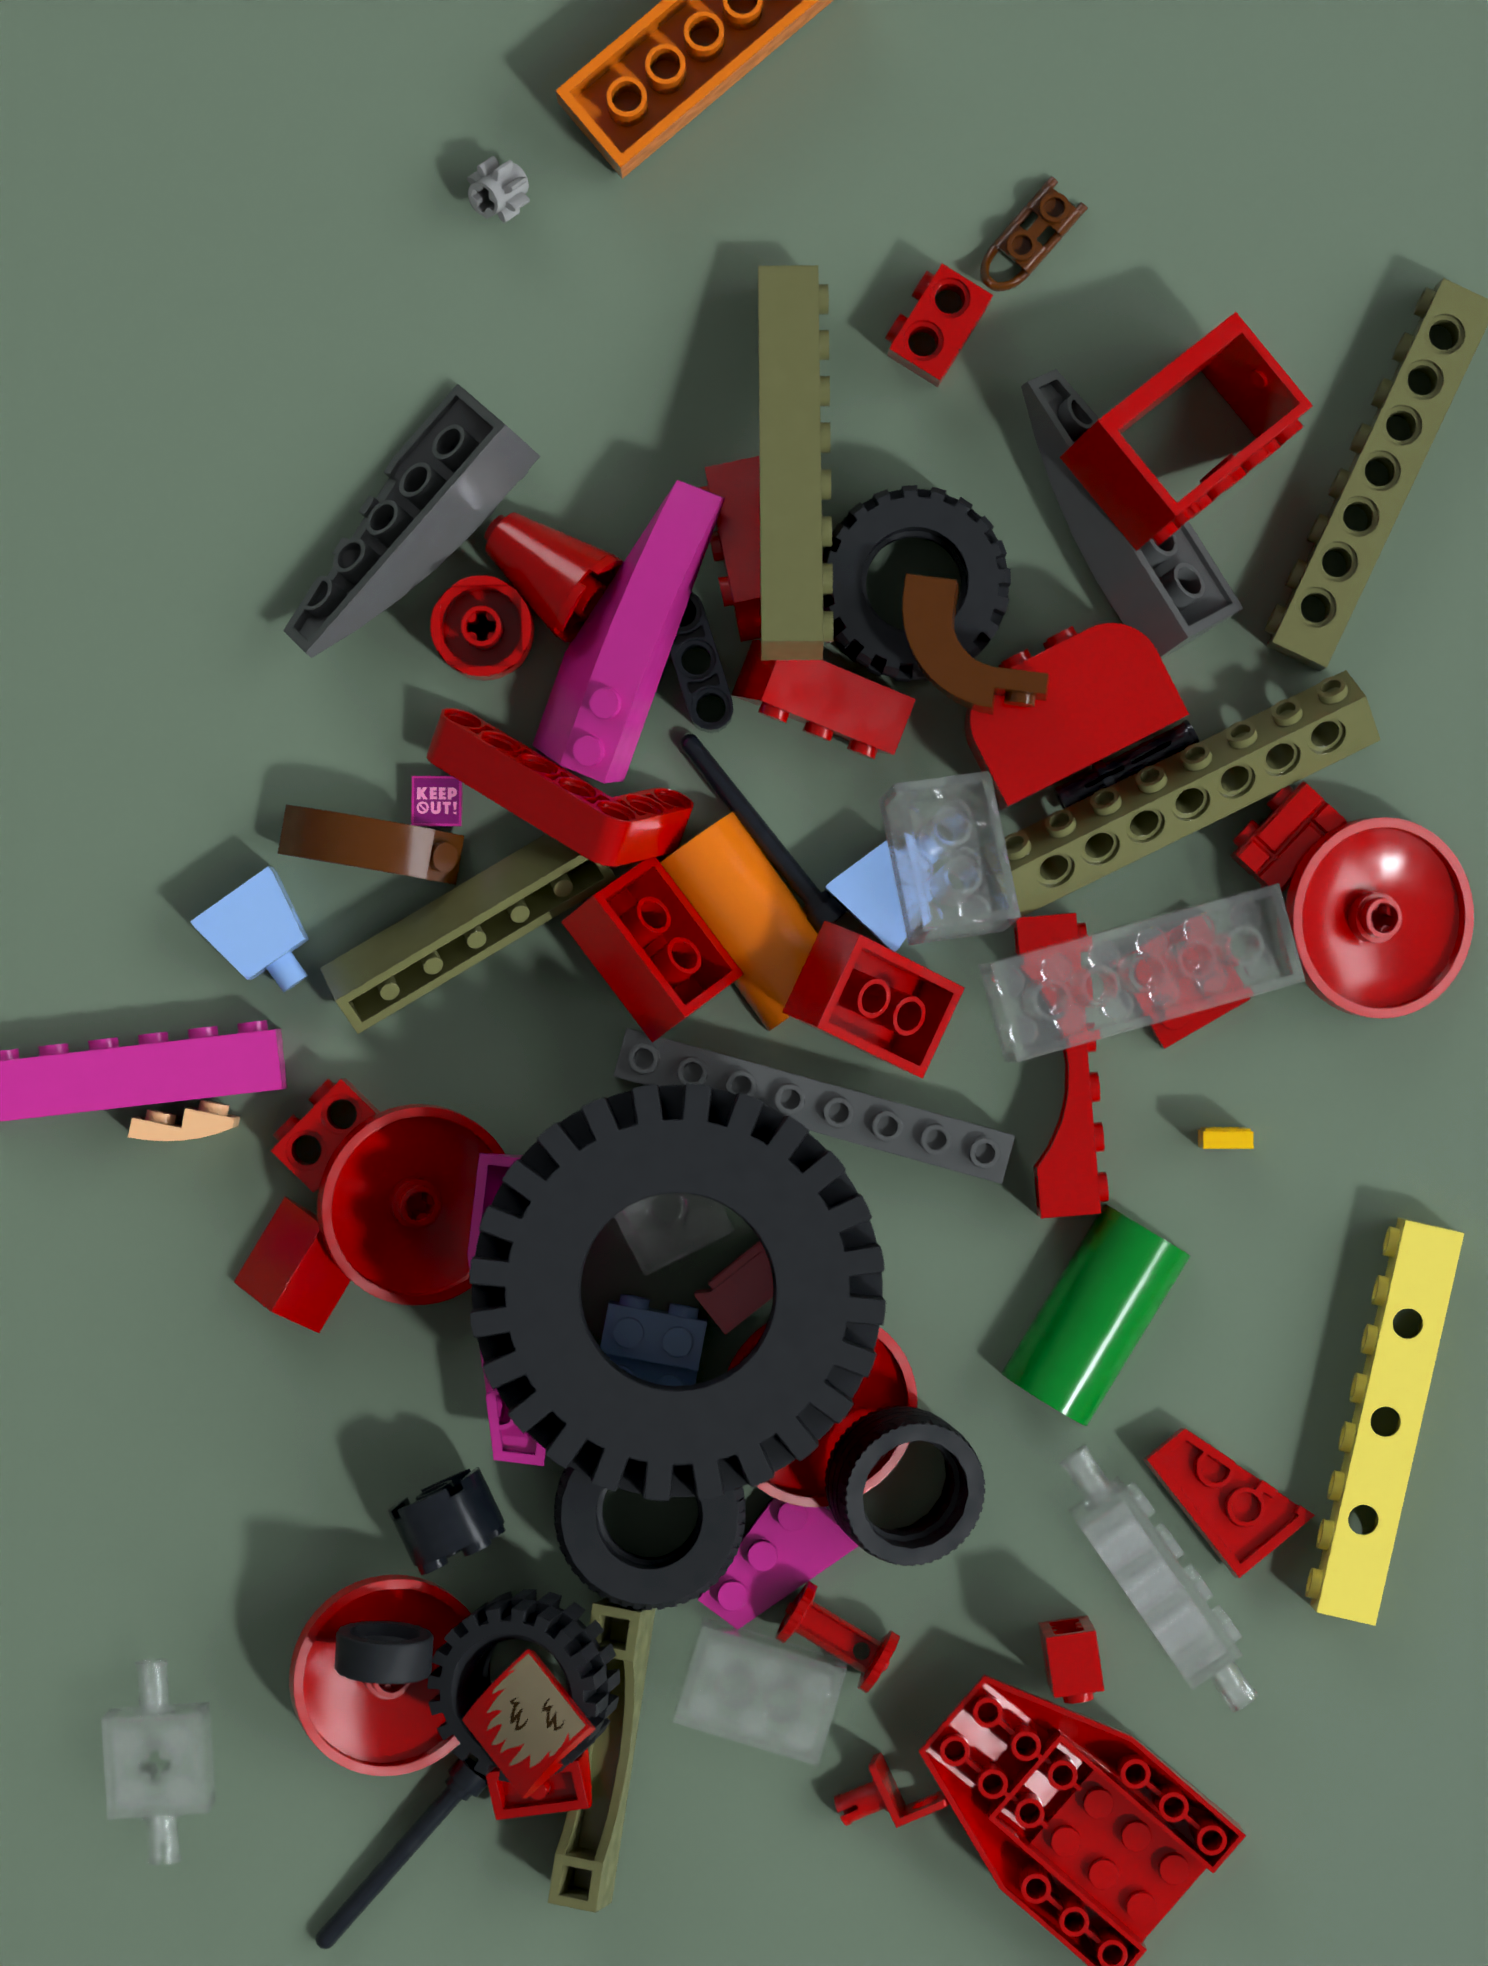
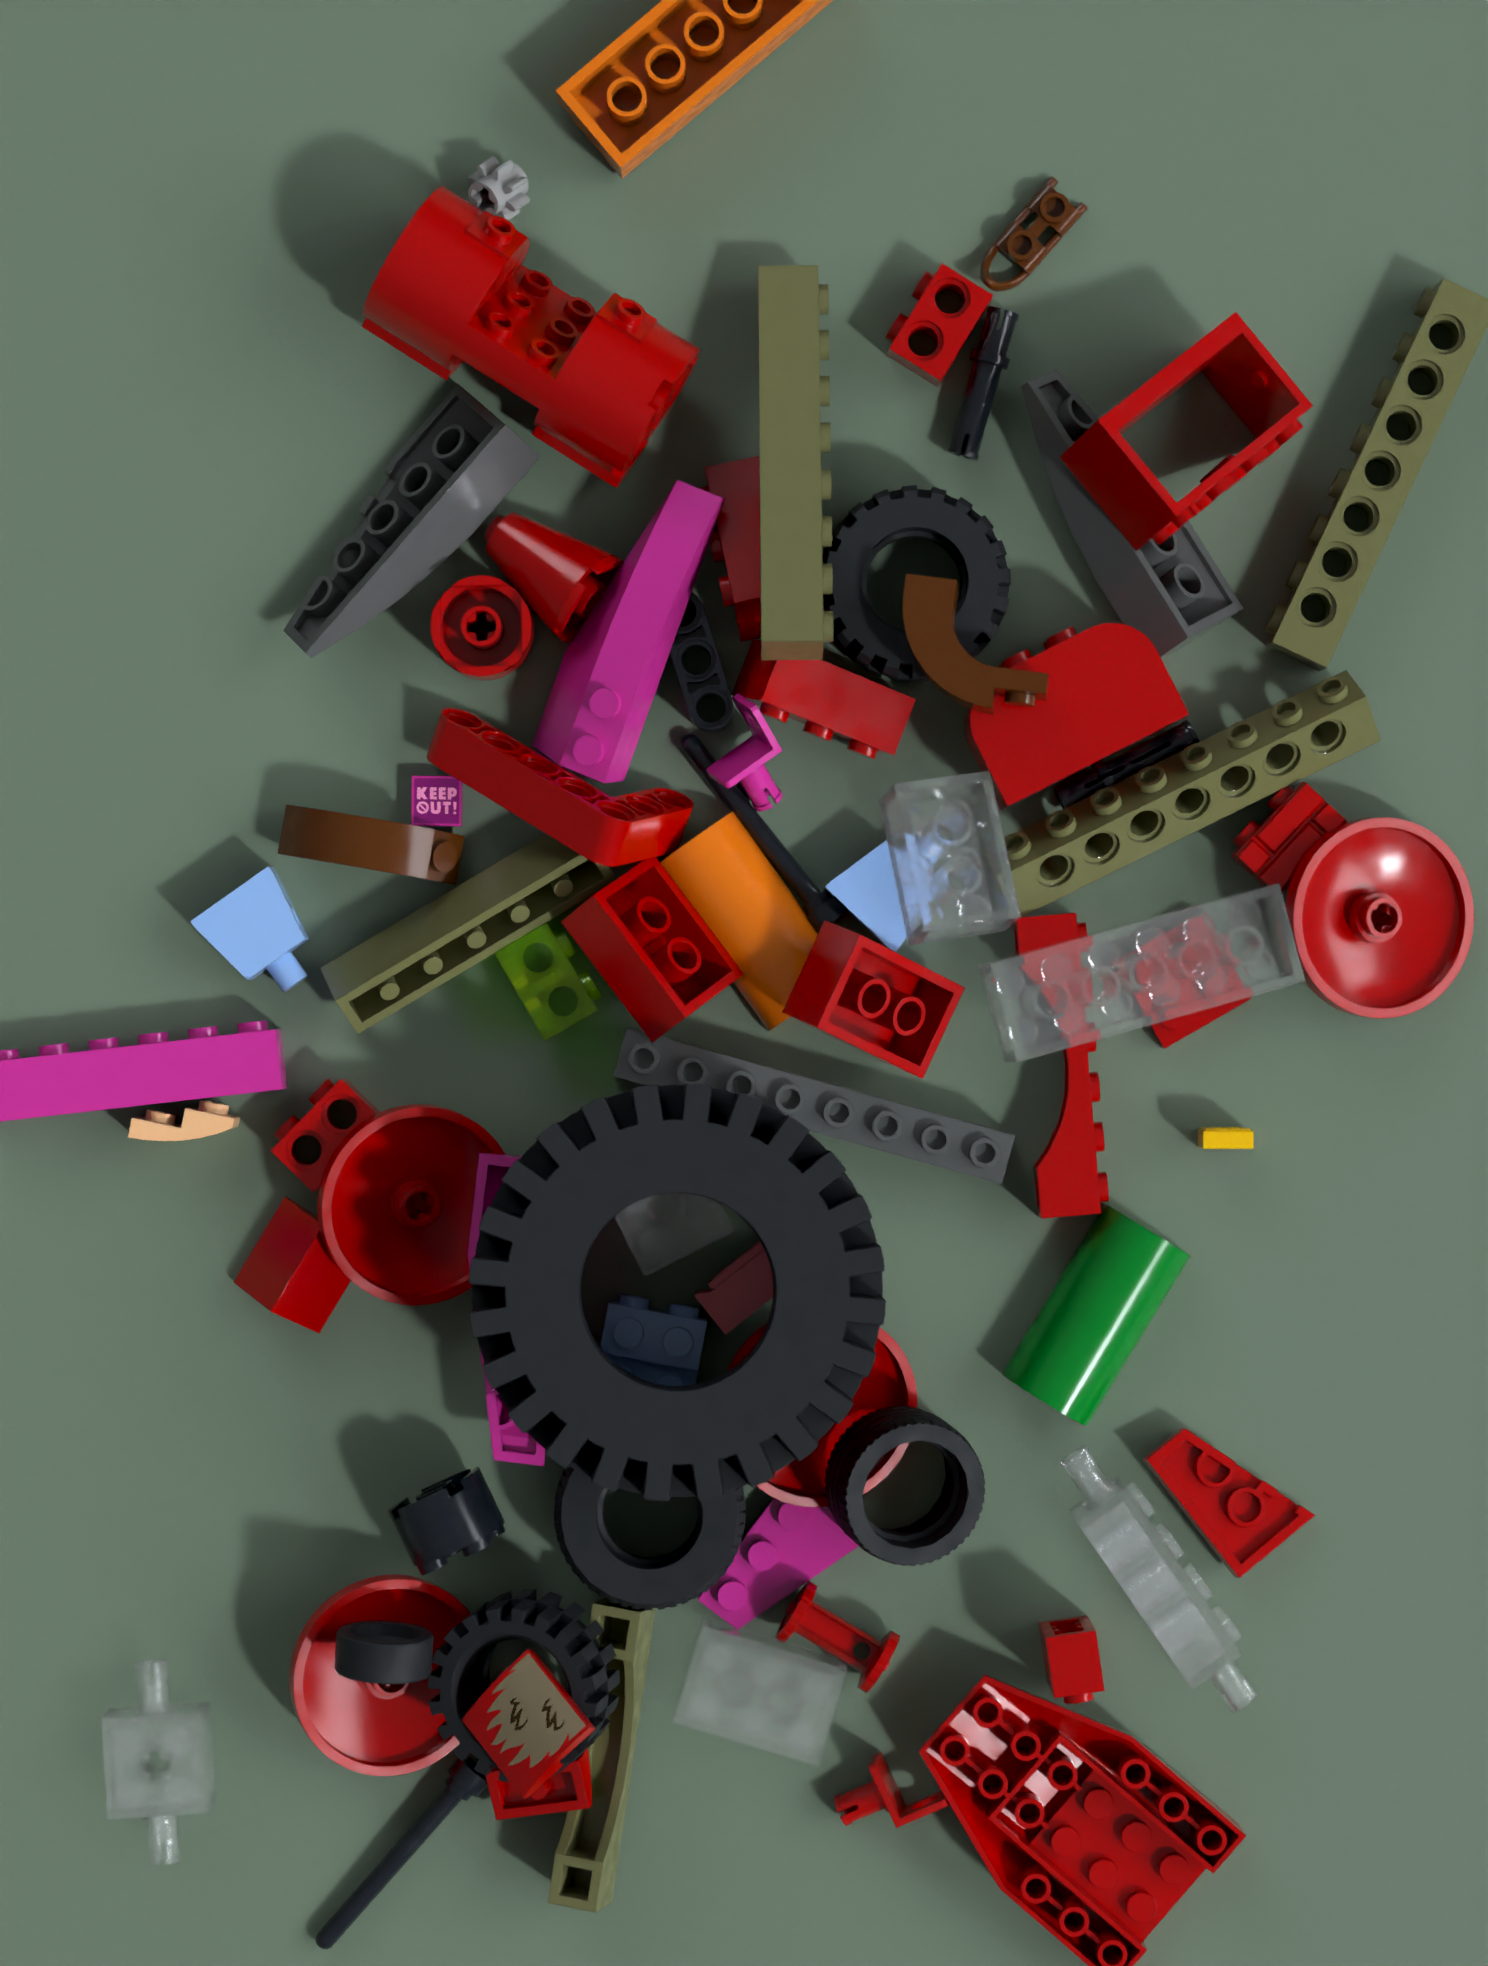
(462, 296): none -> red cylinder
(537, 987): none -> clear neon green brick
(748, 759): none -> dark pink bracket
(983, 382): none -> black pin
(1397, 1377): light yellow piece -> none

